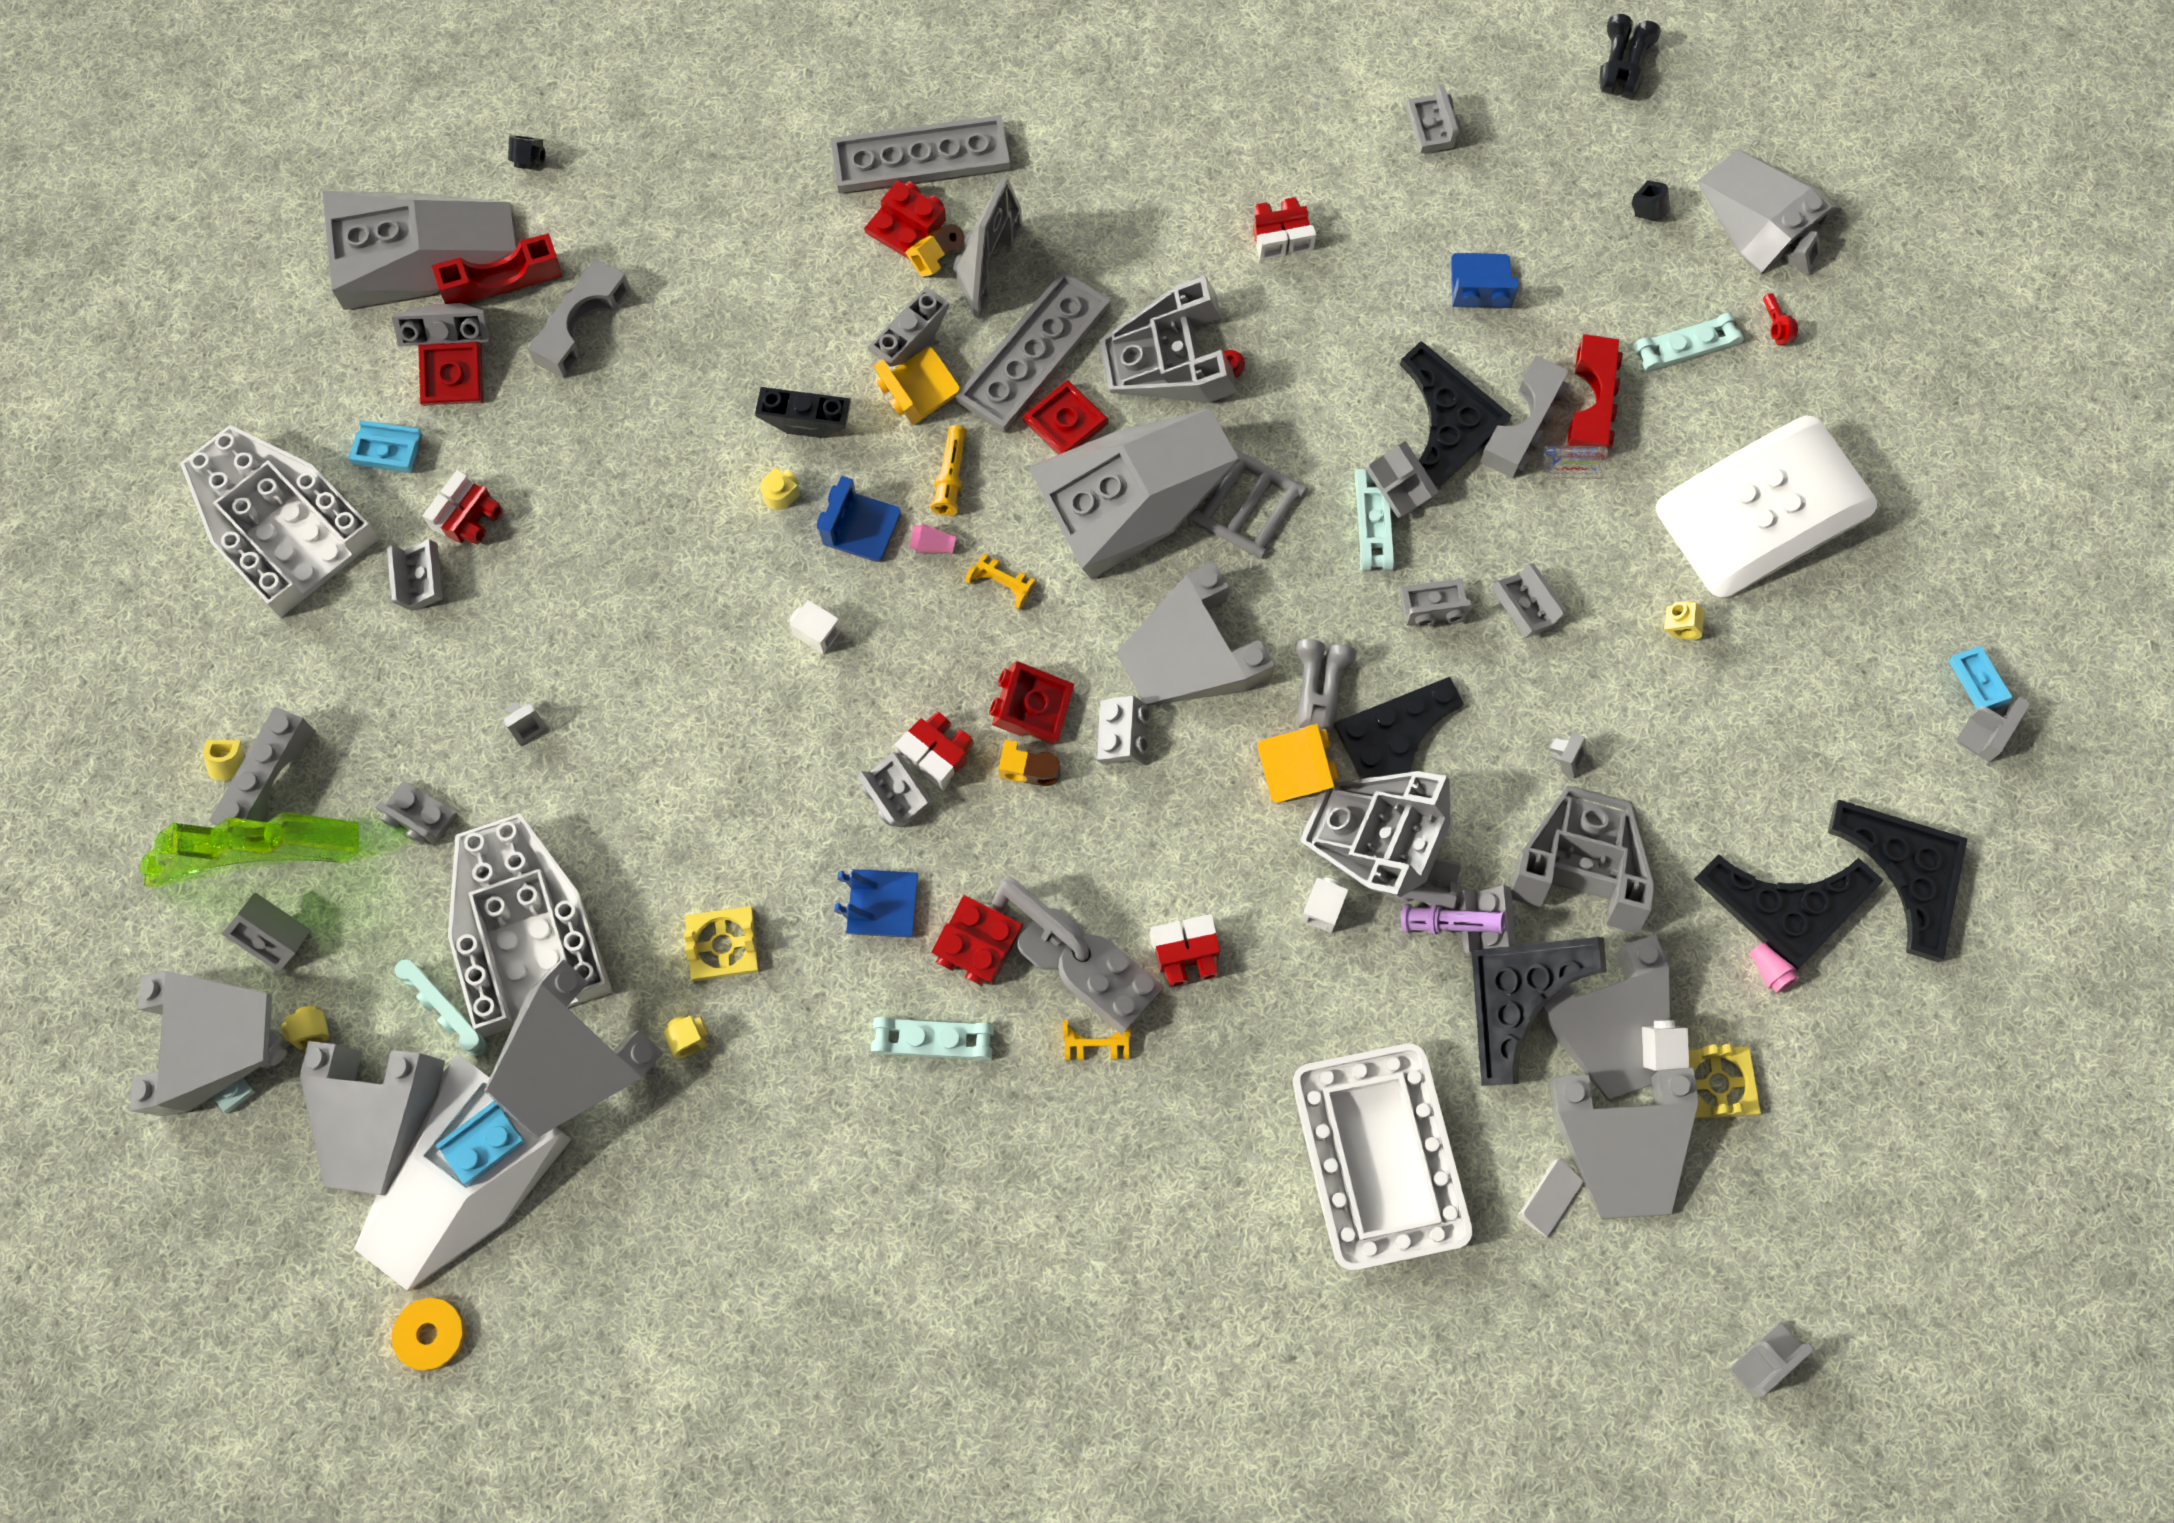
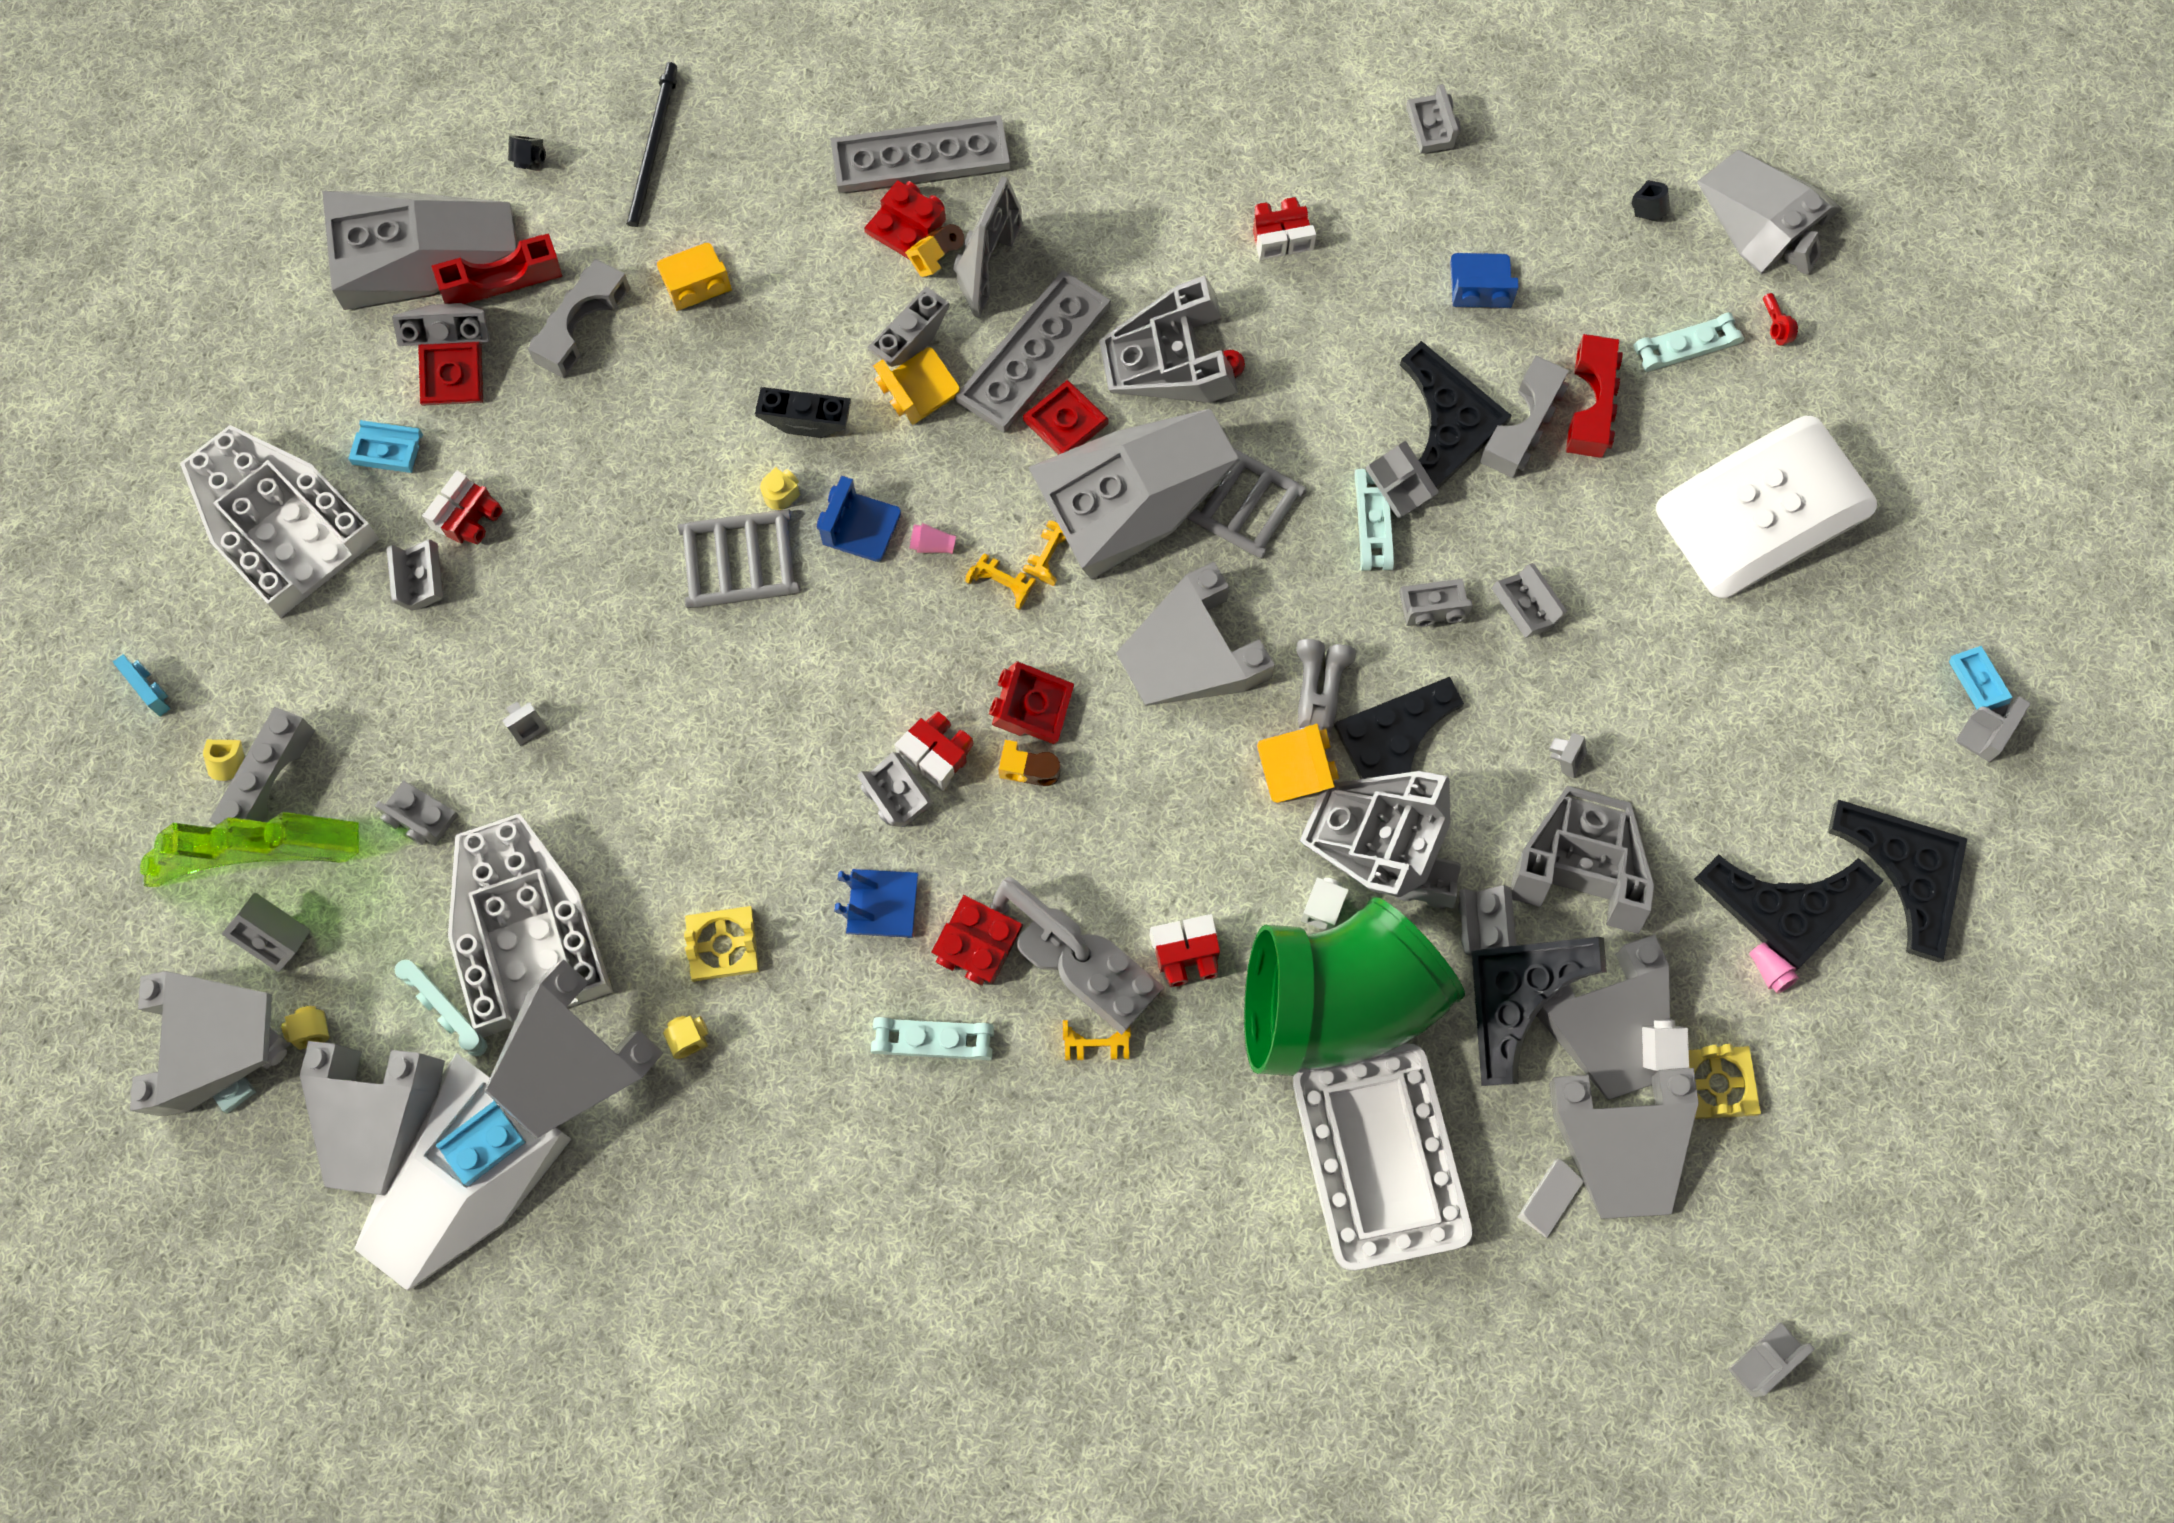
(136, 675): none -> medium azure plate
(407, 1330): yellow tile -> none
(667, 83): none -> black bar
(694, 276): none -> yellow bracket
(757, 589): none -> light grey bar
(815, 626): white brick -> none
(949, 482): yellow pin -> none
(1041, 563): none -> yellow piece
(1123, 730): bracket -> none
(1342, 991): none -> green cylinder
(1437, 920): lavender pin -> none
(1574, 462): clear tile -> none
(1619, 31): black piece -> none
(1685, 620): light yellow plate -> none

